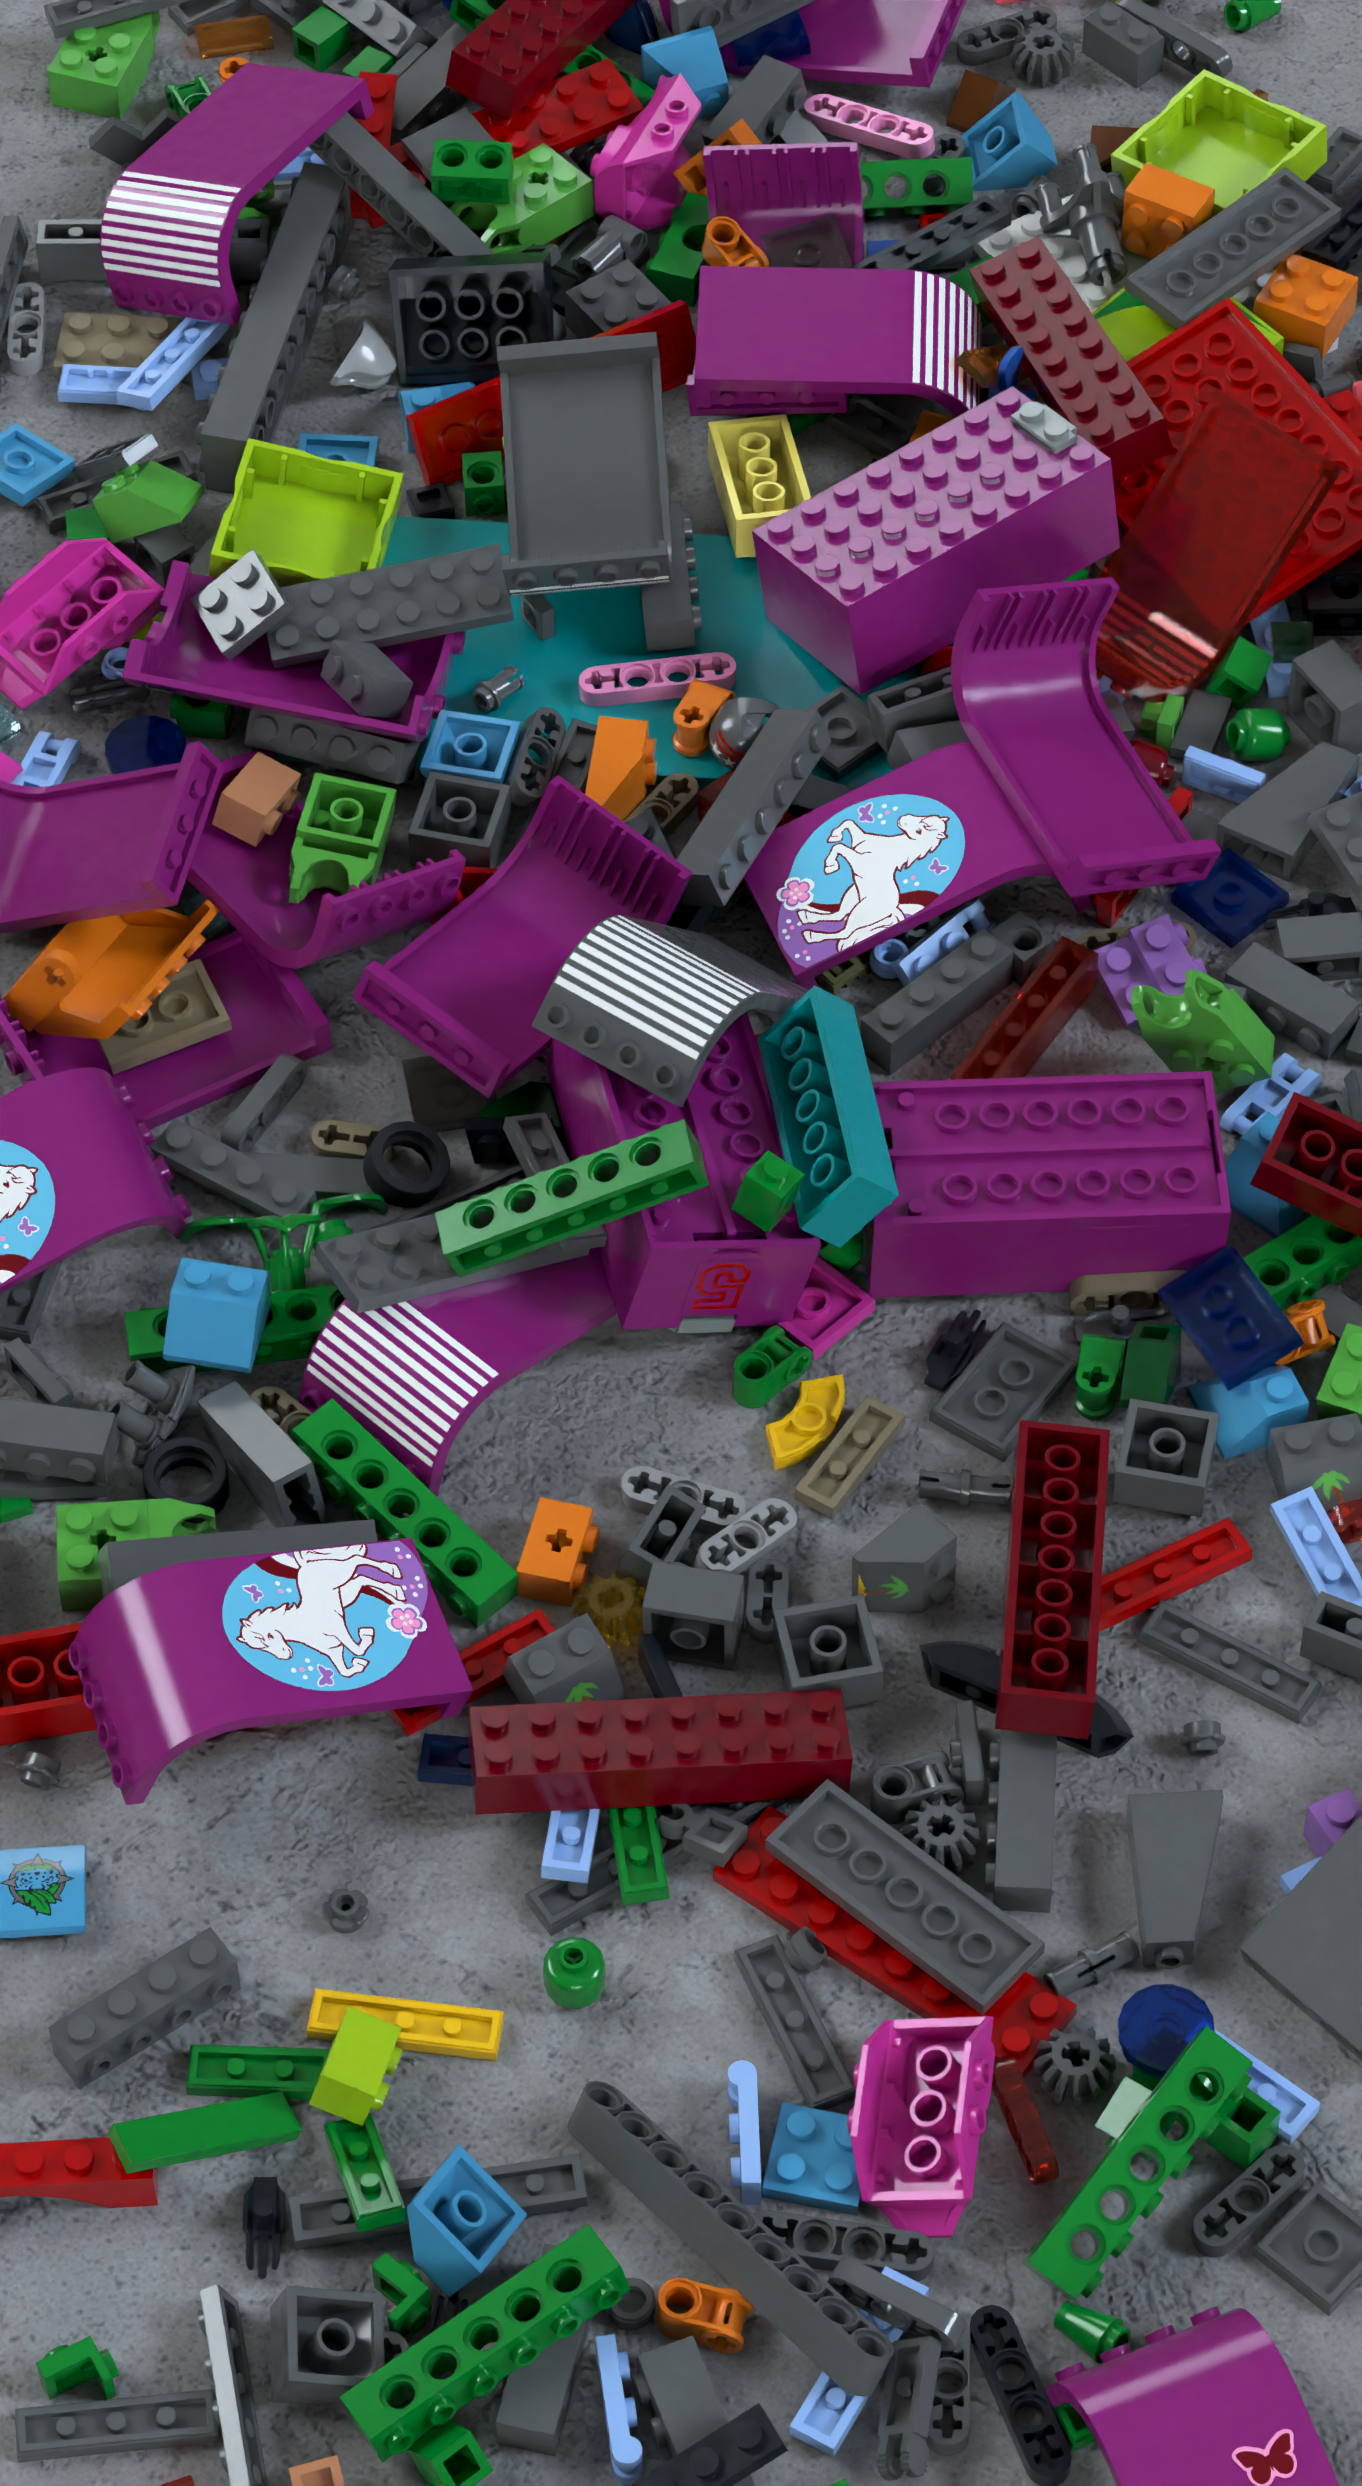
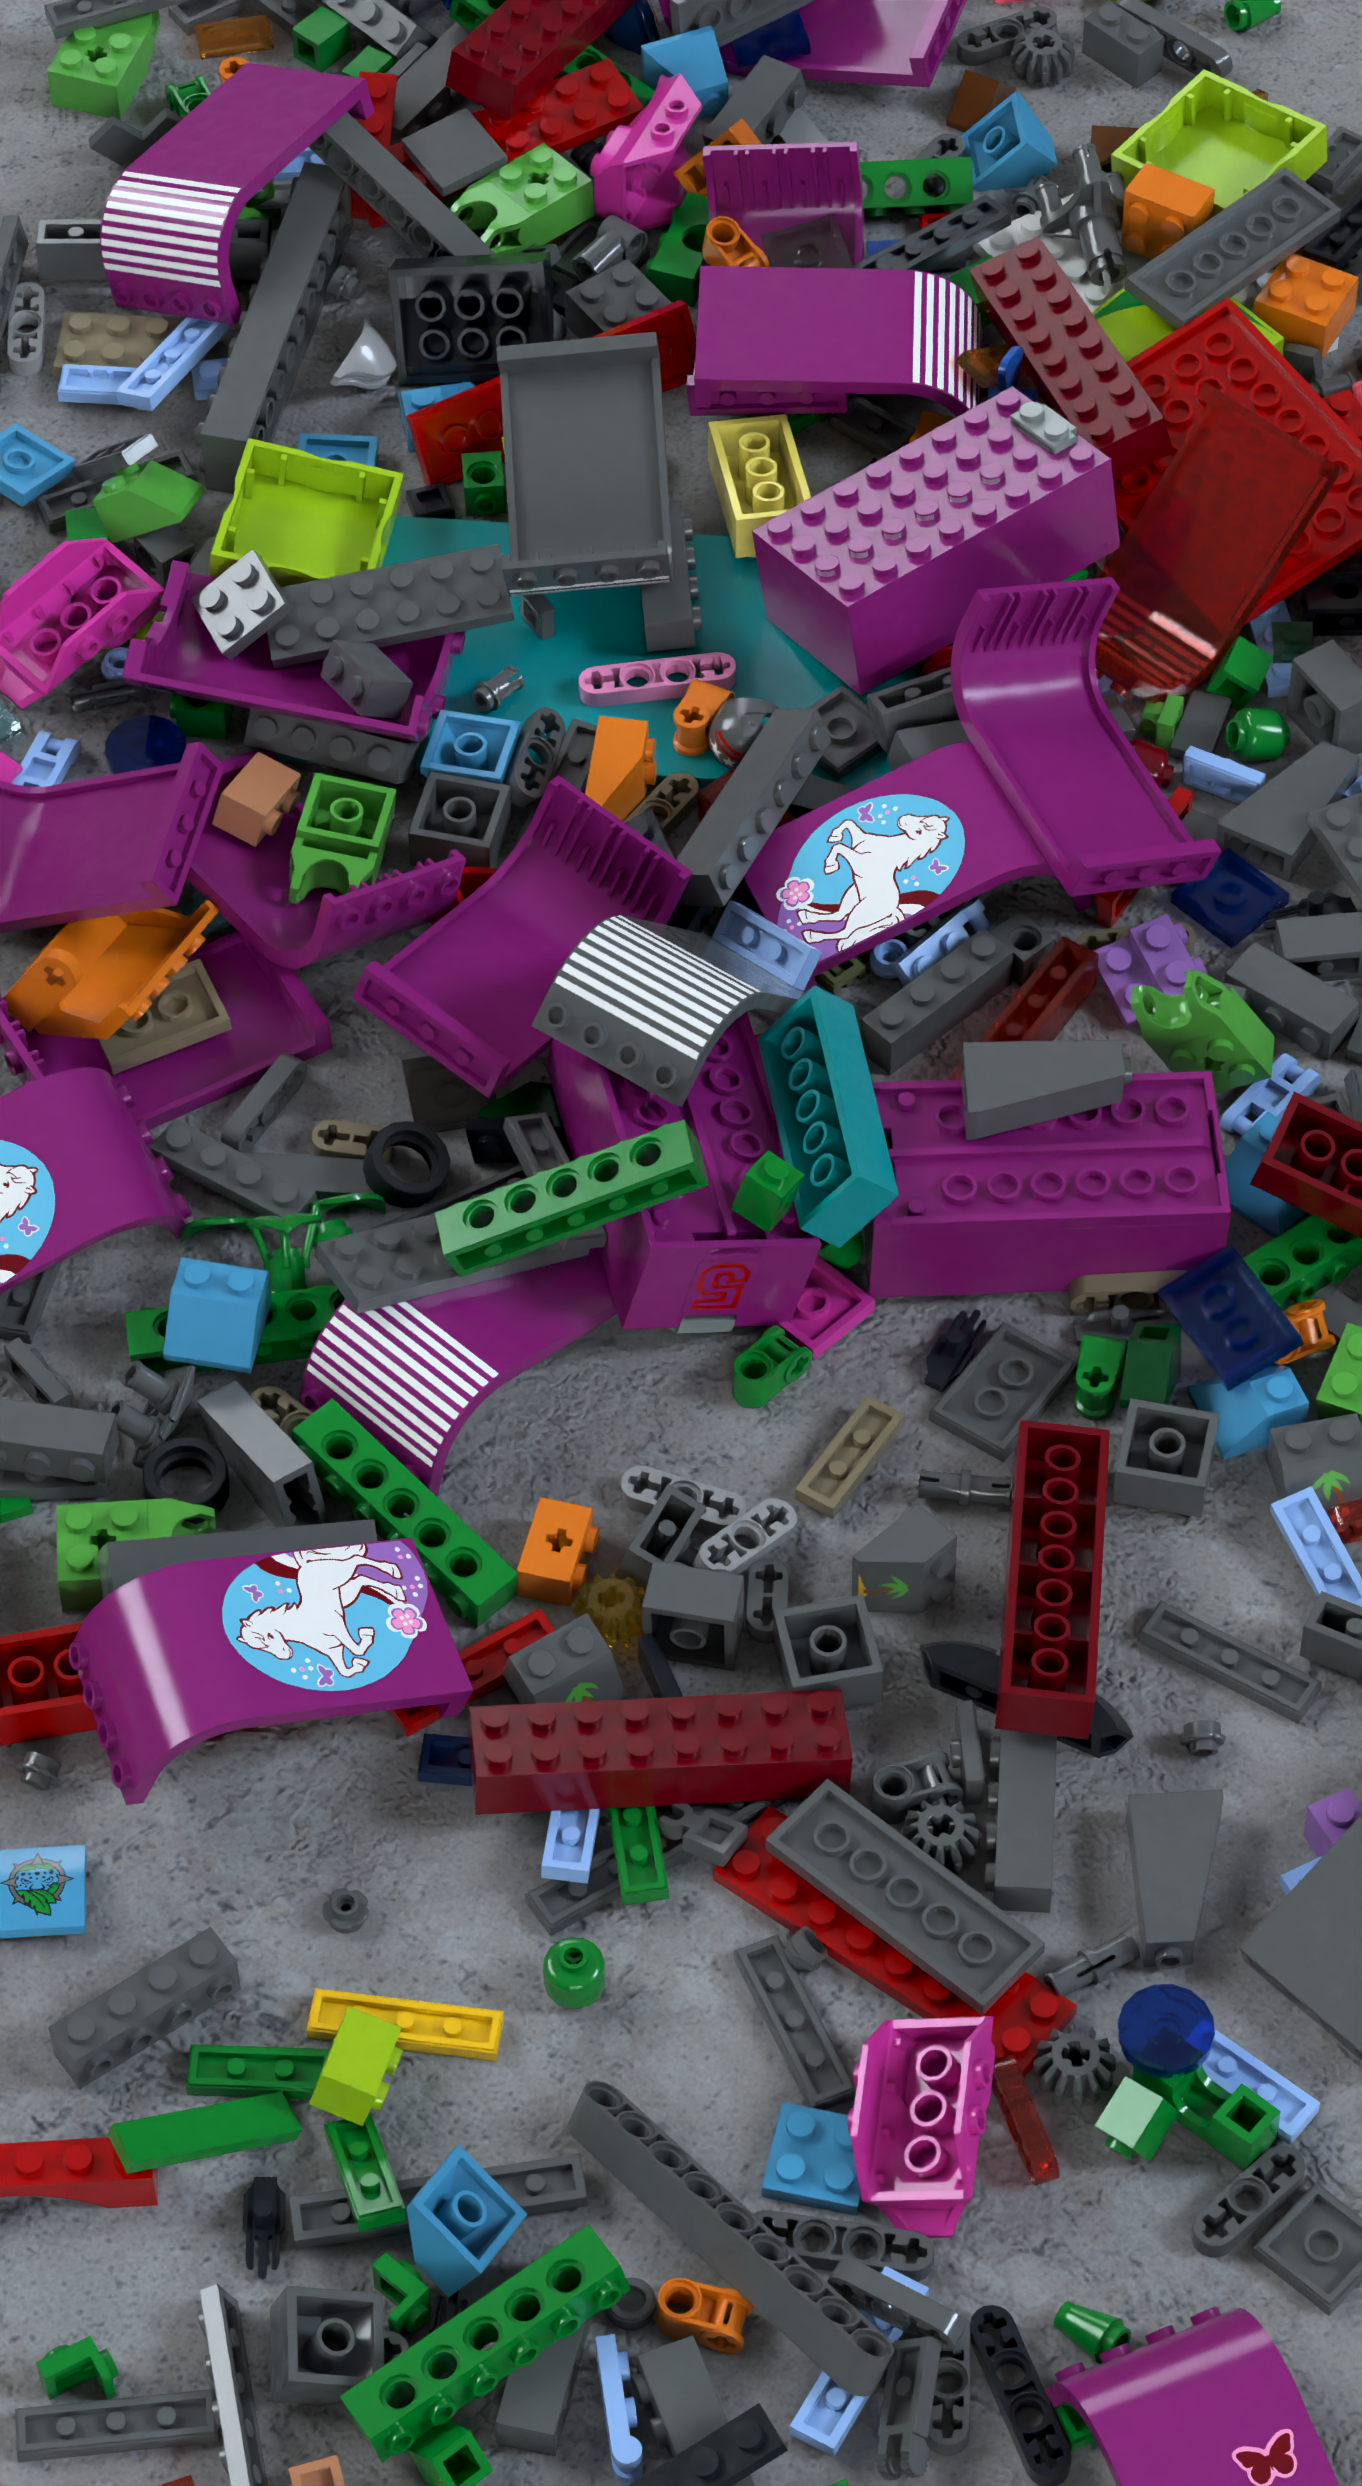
(472, 171): green brick -> none
(745, 2131): light blue plate -> none
(766, 945): none -> light blue plate
(809, 1423): yellow tile -> none
(909, 138): bright pink beam -> none
(1038, 1081): none -> dark grey slope
(1052, 2256): green brick -> none
(1171, 1571): red plate -> none

